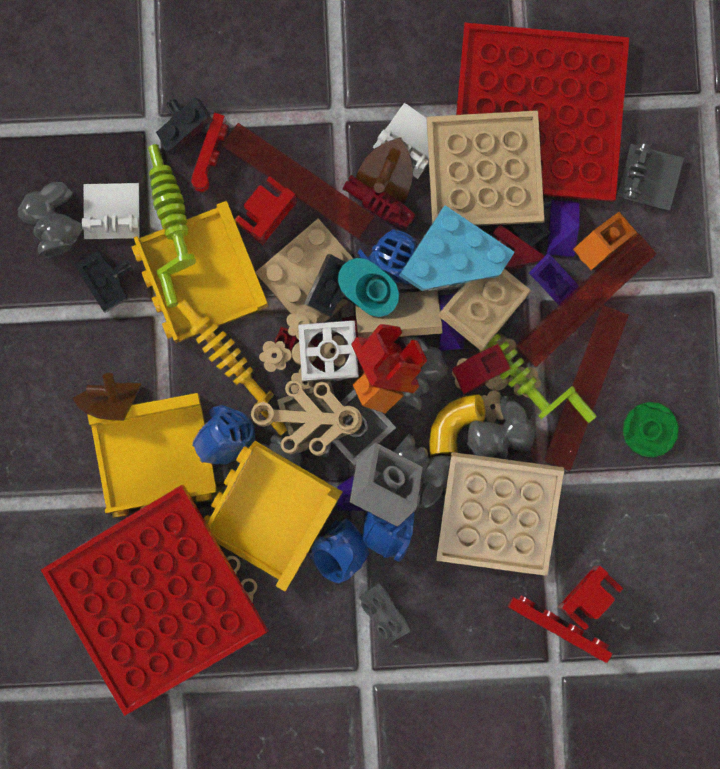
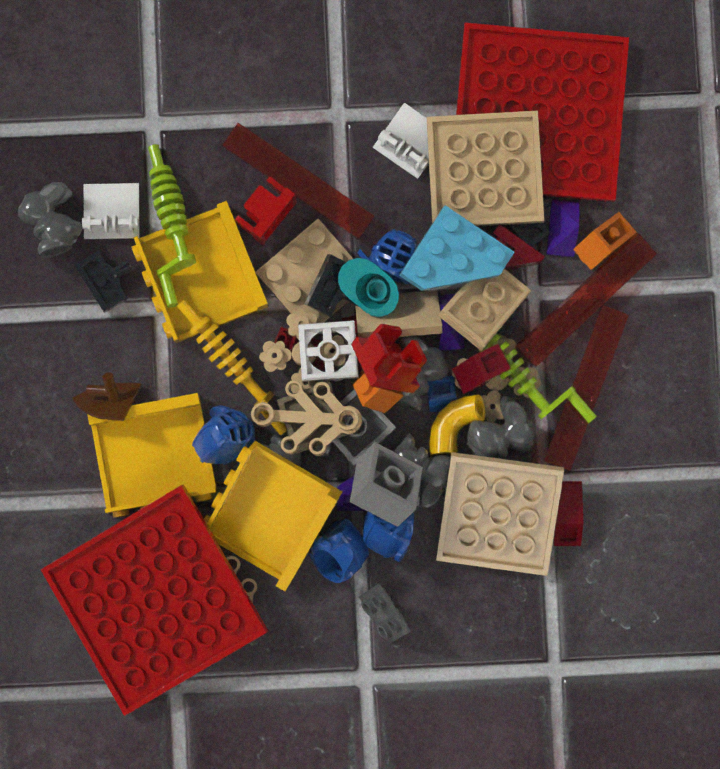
(183, 125): black plate -> none
(209, 153): red plate -> none
(381, 204): dark red hinge -> none
(388, 169): reddish brown shield -> none
(441, 393): none -> blue slope
(553, 279): dark purple slope -> none
(570, 515): none -> dark red slope
(571, 633): red plate -> none
(590, 596): red panel -> none
(650, 177): dark grey hinge -> none
(650, 429): green tile -> none

